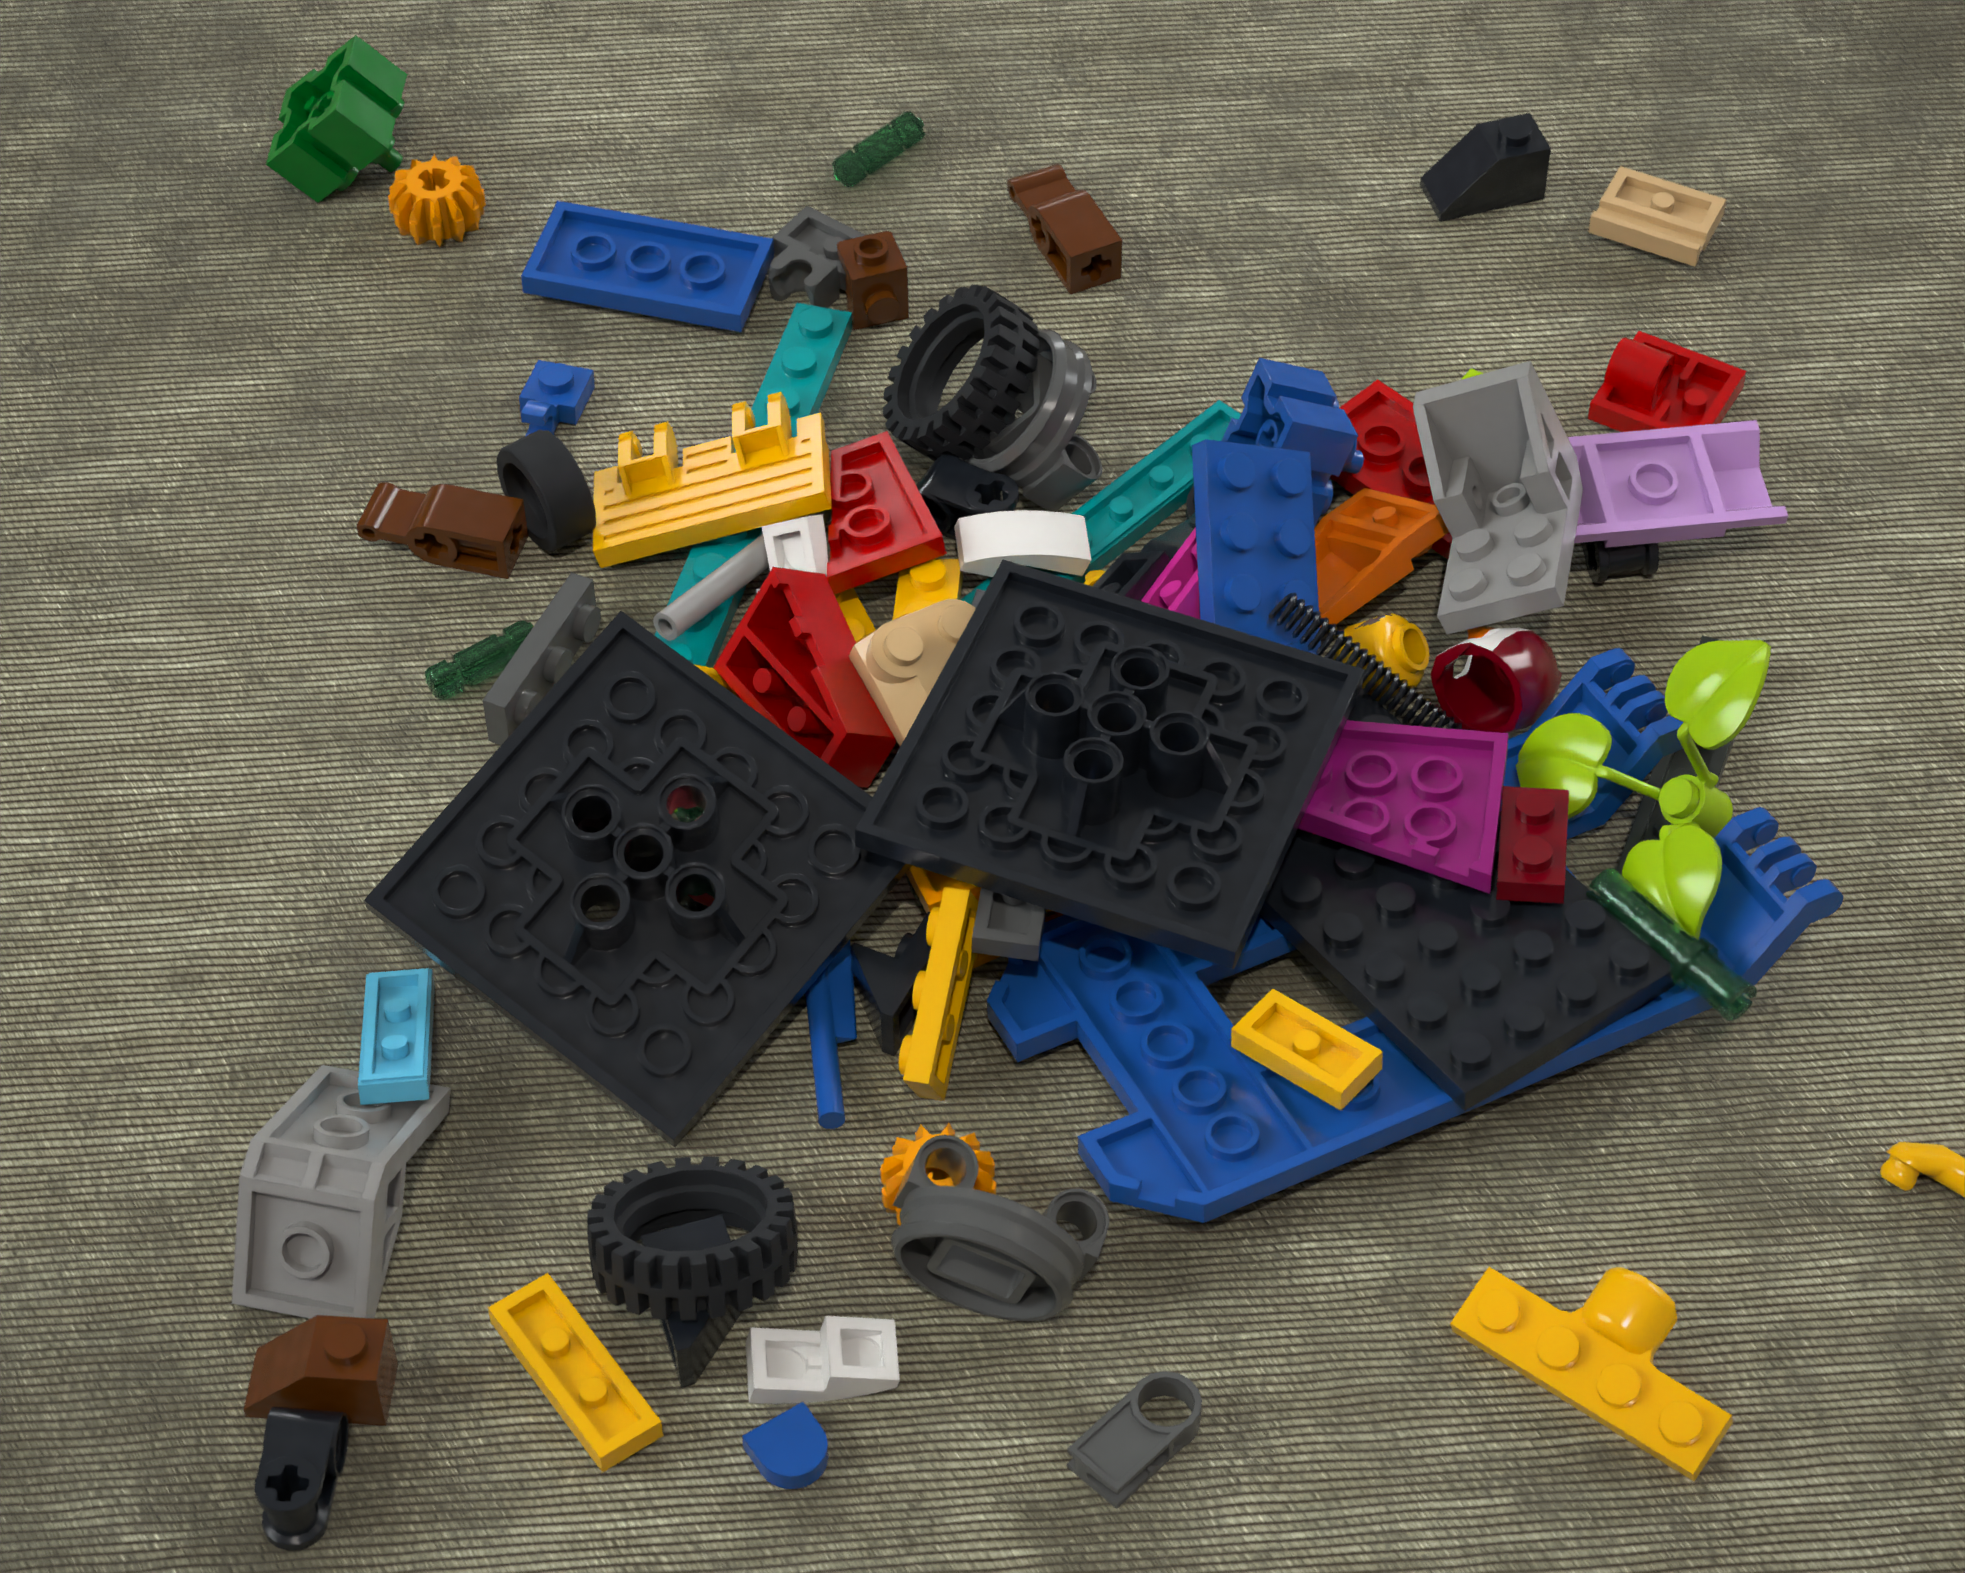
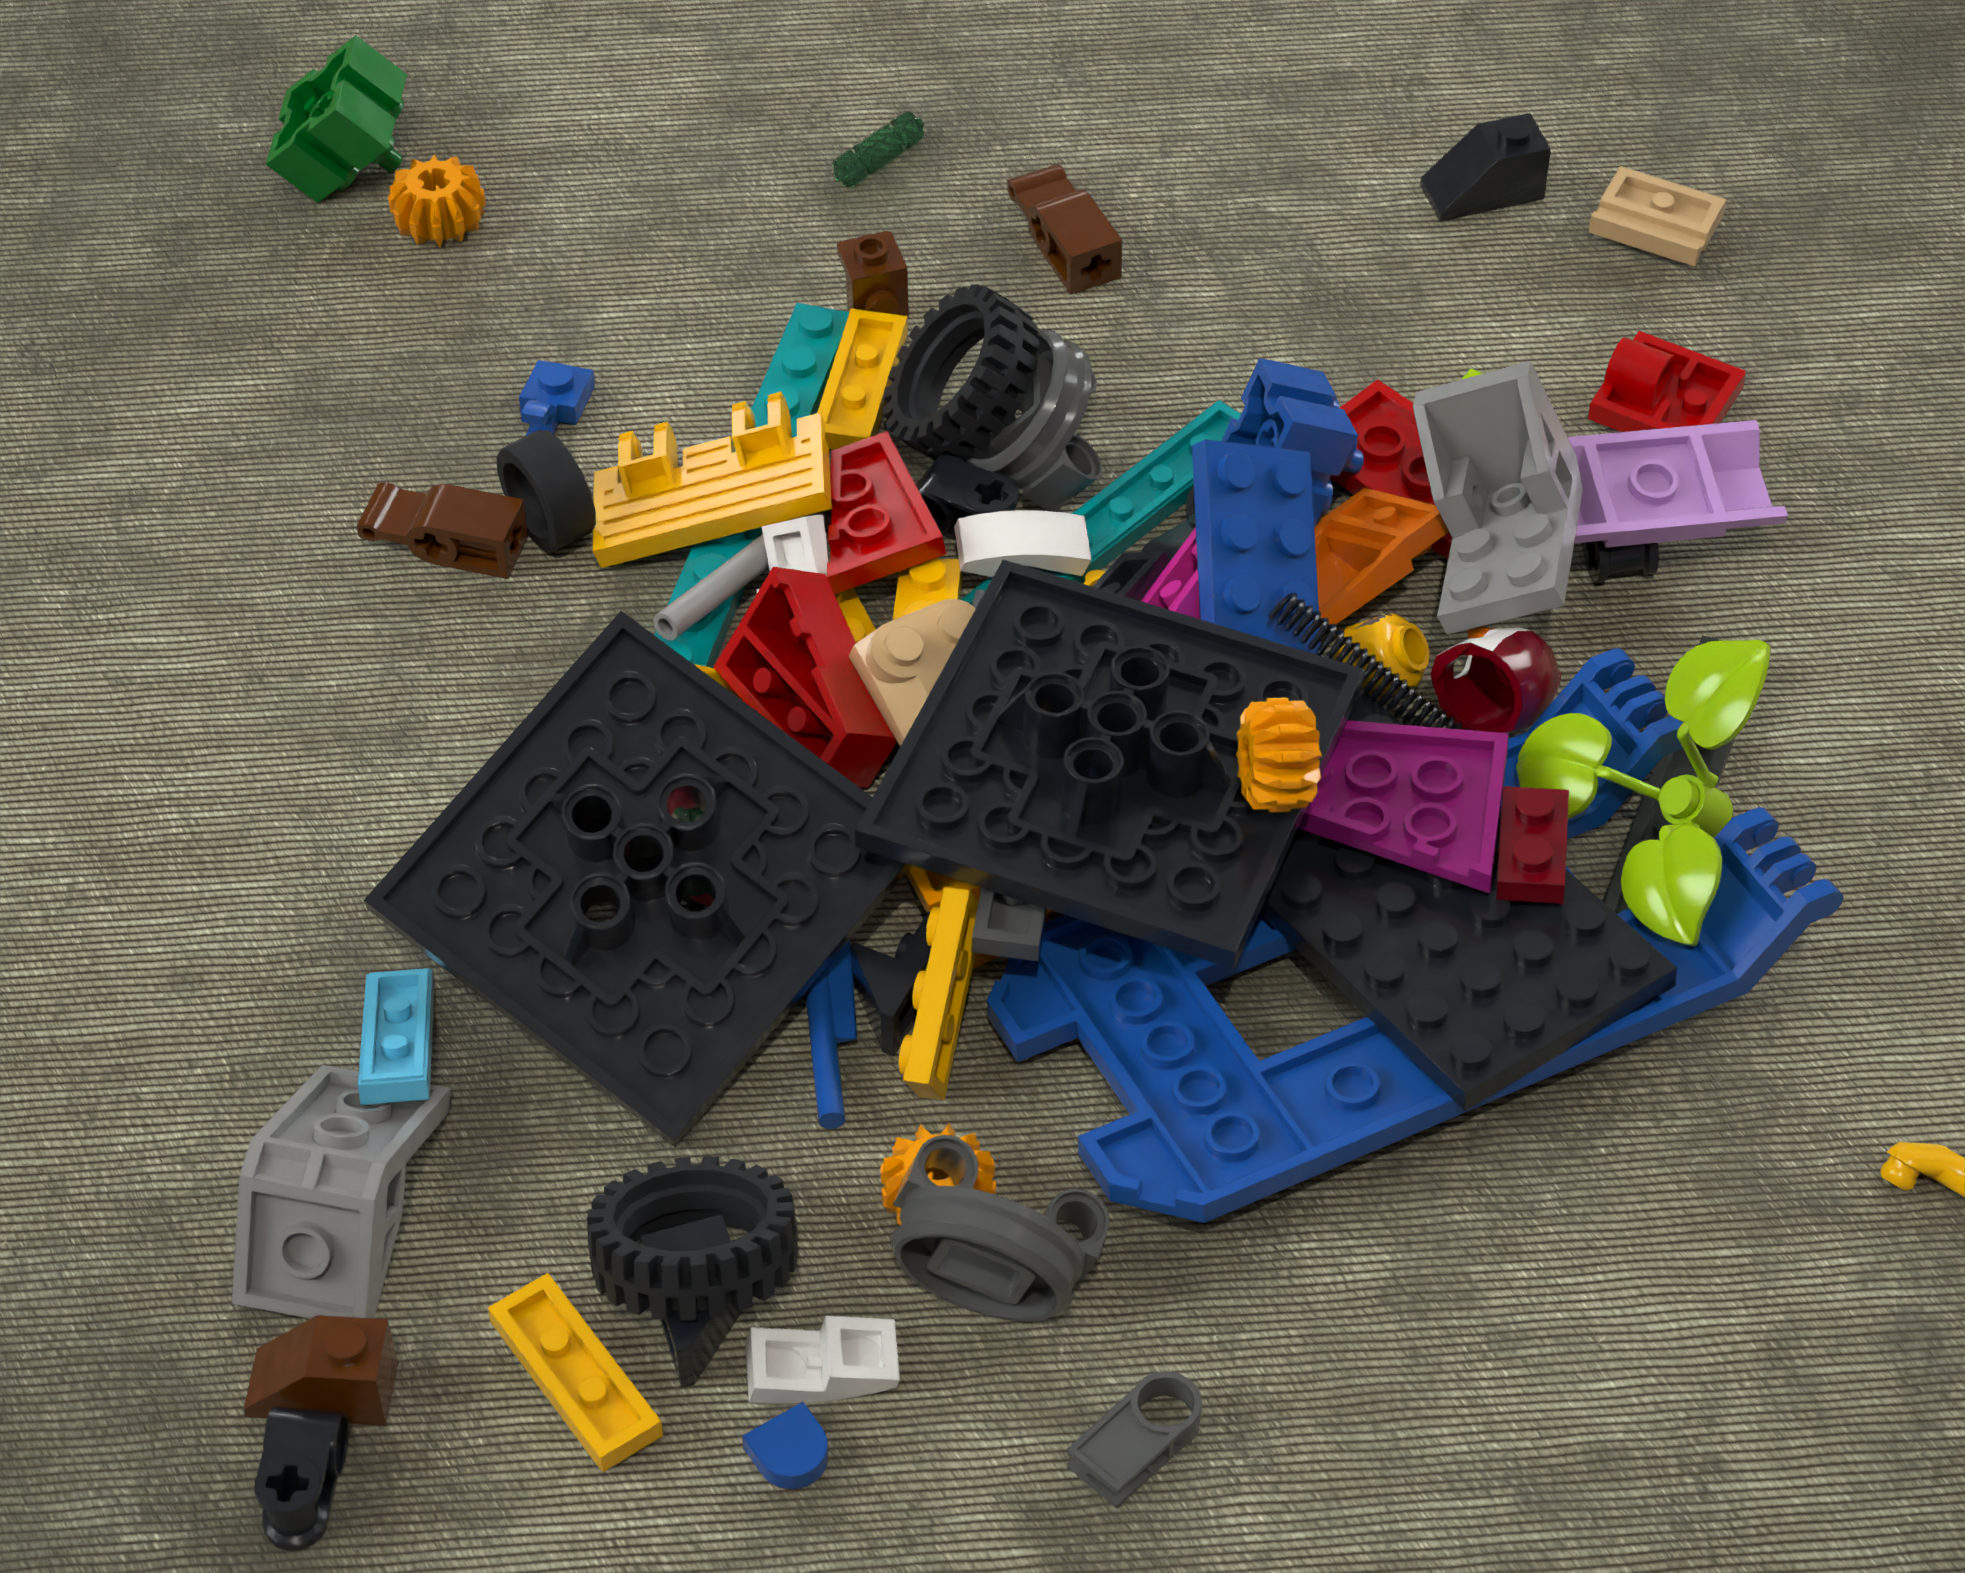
(476, 662): clear green axle -> none
(542, 657): dark grey plate -> none
(648, 266): blue plate -> none
(809, 258): dark grey plate -> none
(859, 376): none -> yellow plate
(1278, 754): none -> light orange gear
(1306, 1049): yellow plate -> none
(1600, 1360): yellow plate -> none
(1692, 960): clear green pin -> none

